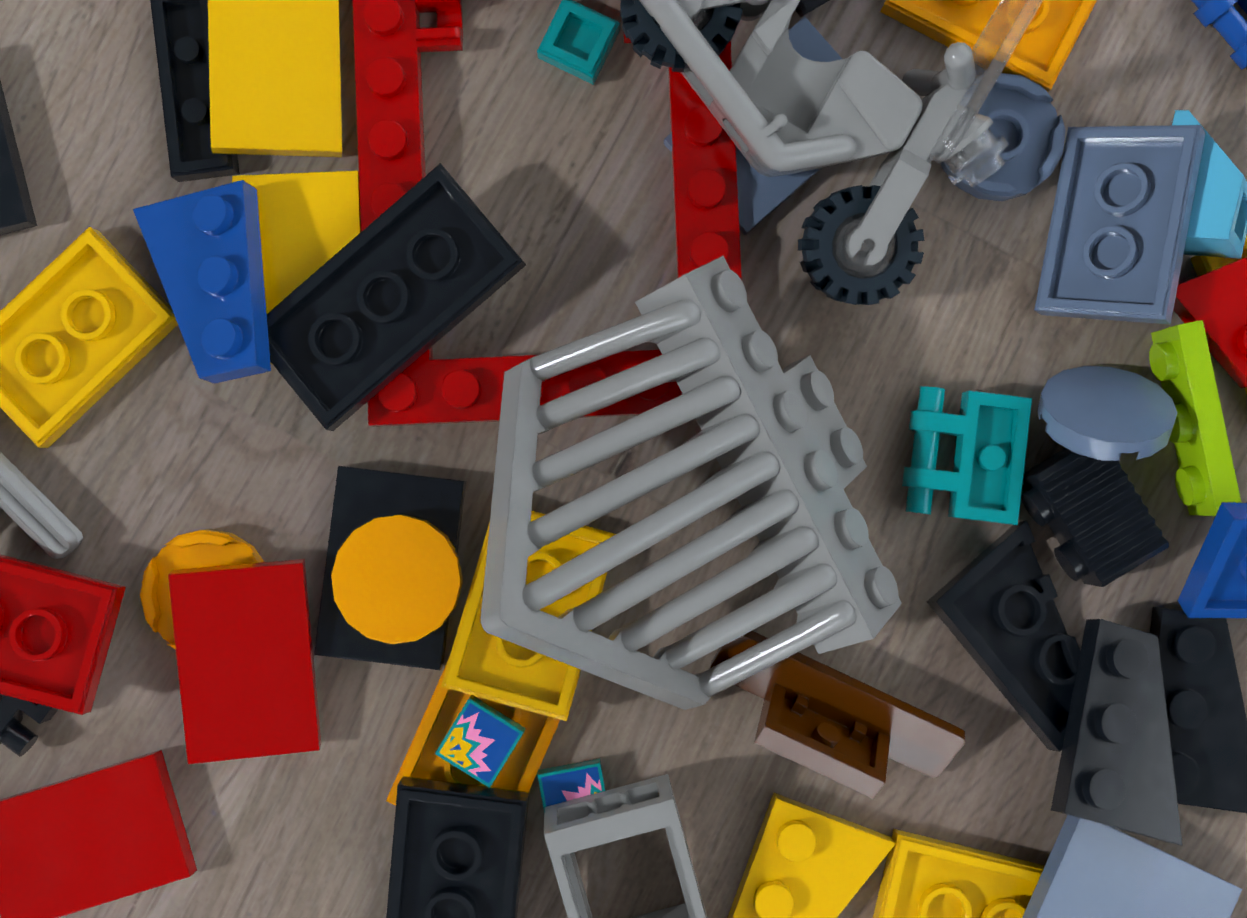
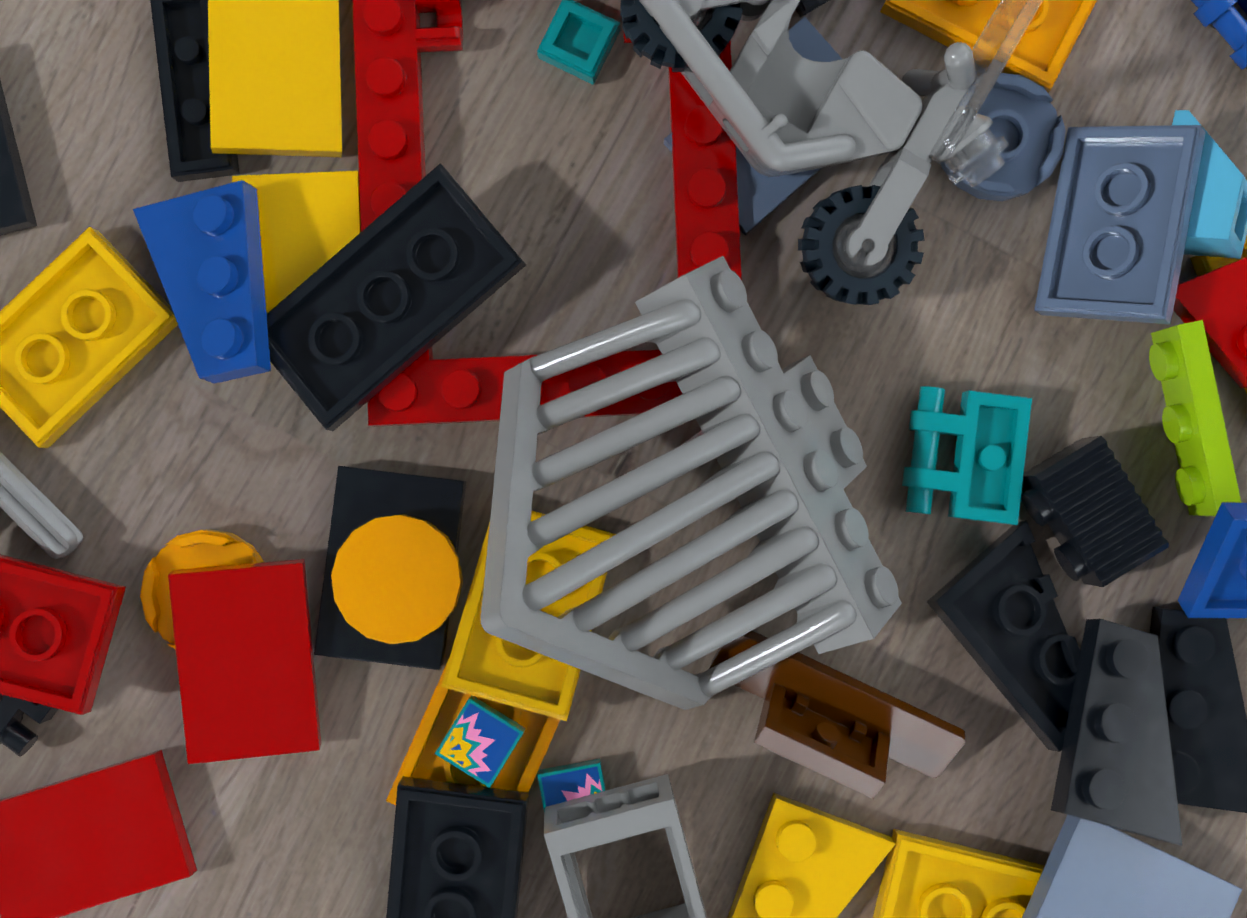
(1106, 412): sand blue tile -> none

